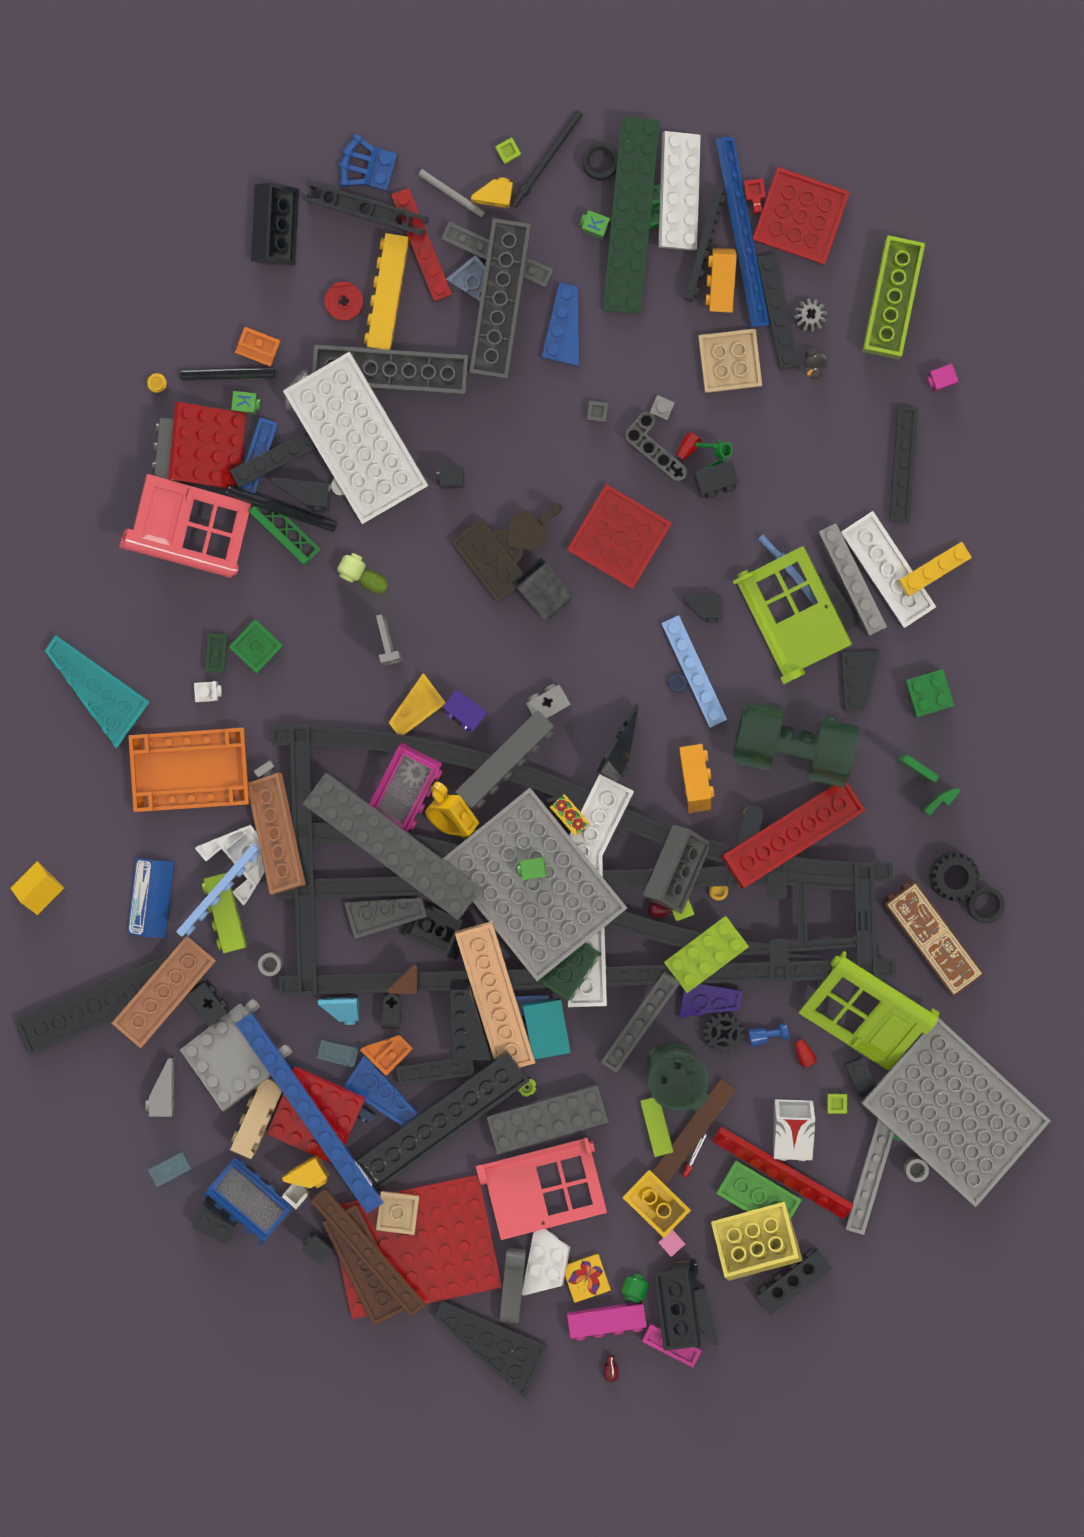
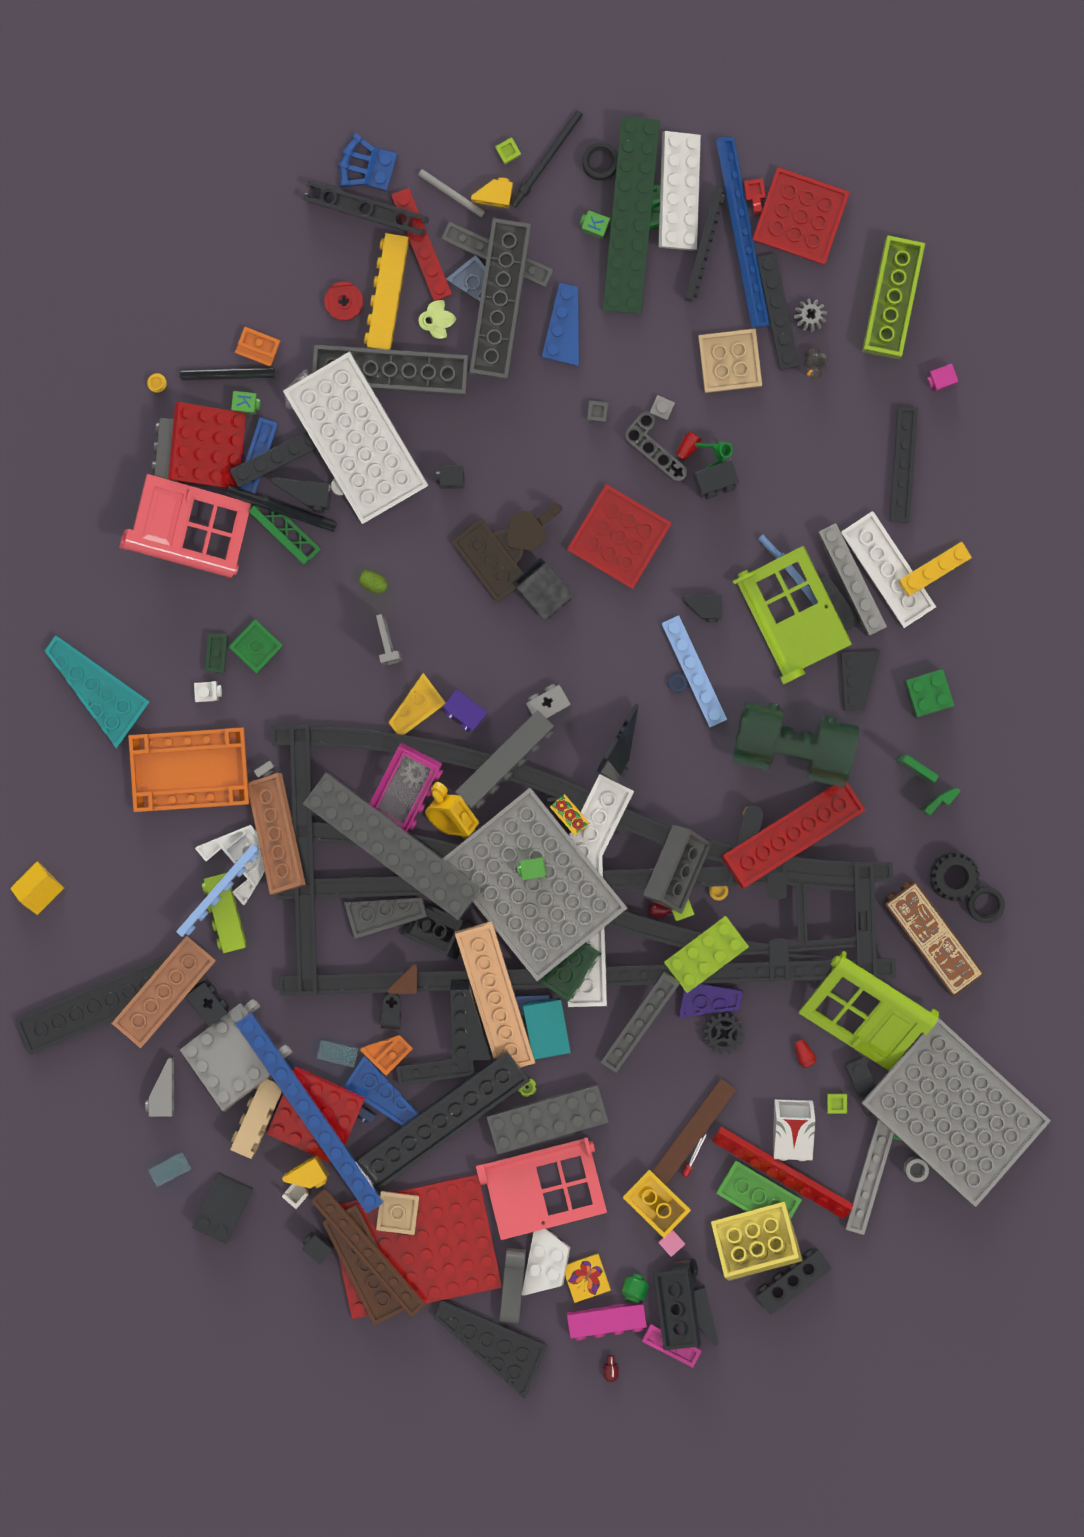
(150, 898): blue slope -> none
(248, 1200): window -> none
(270, 964): light grey piece -> none
(274, 224): black slope -> none
(342, 1008): medium azure slope -> none
(351, 567): yellowish green head -> none
(439, 319): none -> yellowish green plate
(657, 1127): lime tile -> none
(677, 1077): clear green cylinder -> none
(696, 778): light orange wedge -> none
(721, 280): light orange wedge -> none
(760, 1036): blue piece -> none

